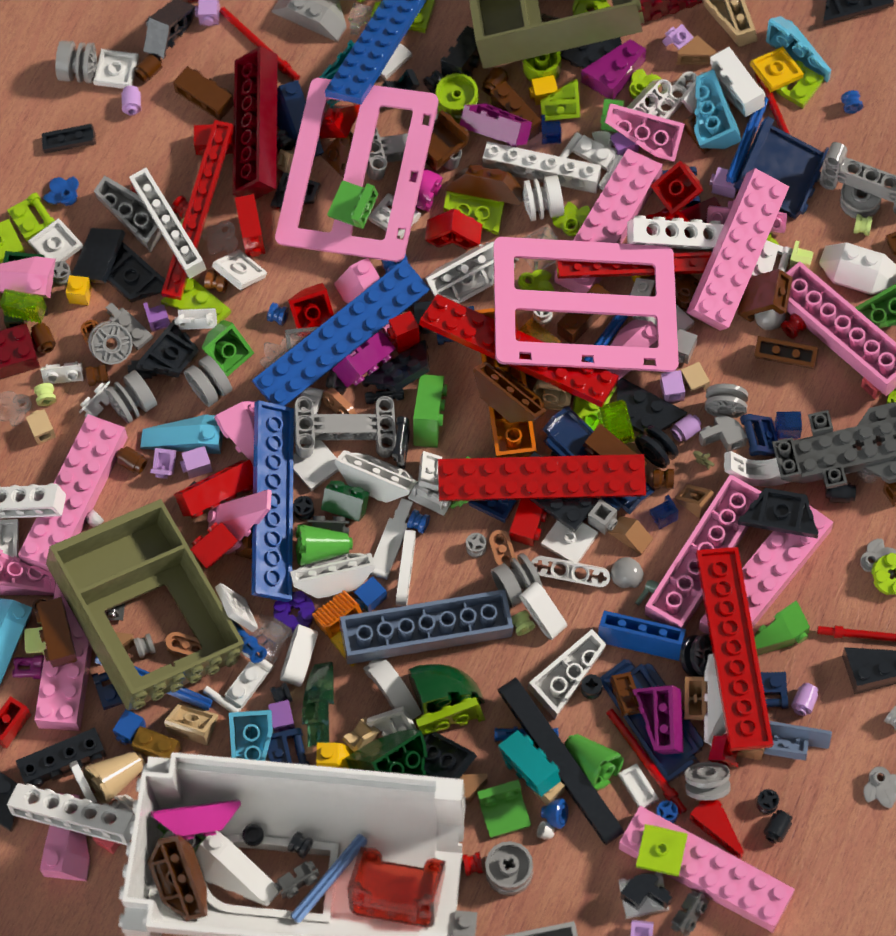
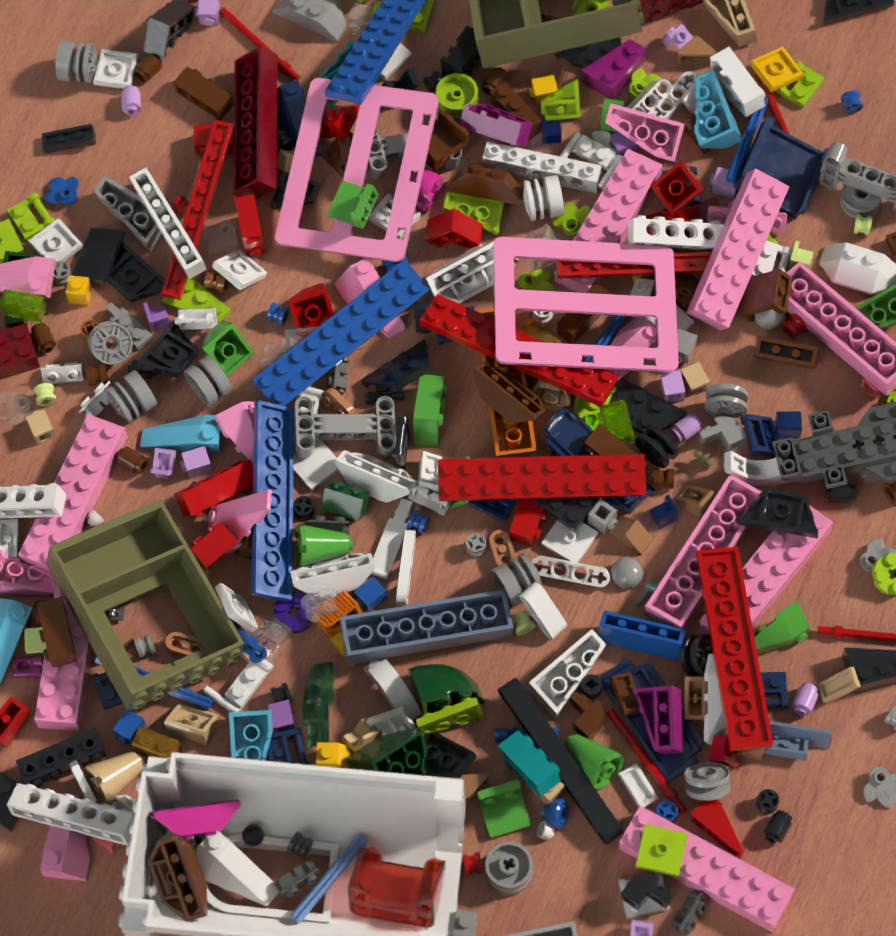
(298, 655): white beam -> none
(319, 603): none -> clear plate
(364, 359): magenta wedge -> none
(403, 331): red brick -> none
(542, 66): lime brick -> none
(591, 720): none -> reddish brown brick
(784, 33): medium azure wedge -> none
(838, 685): none -> tan tile

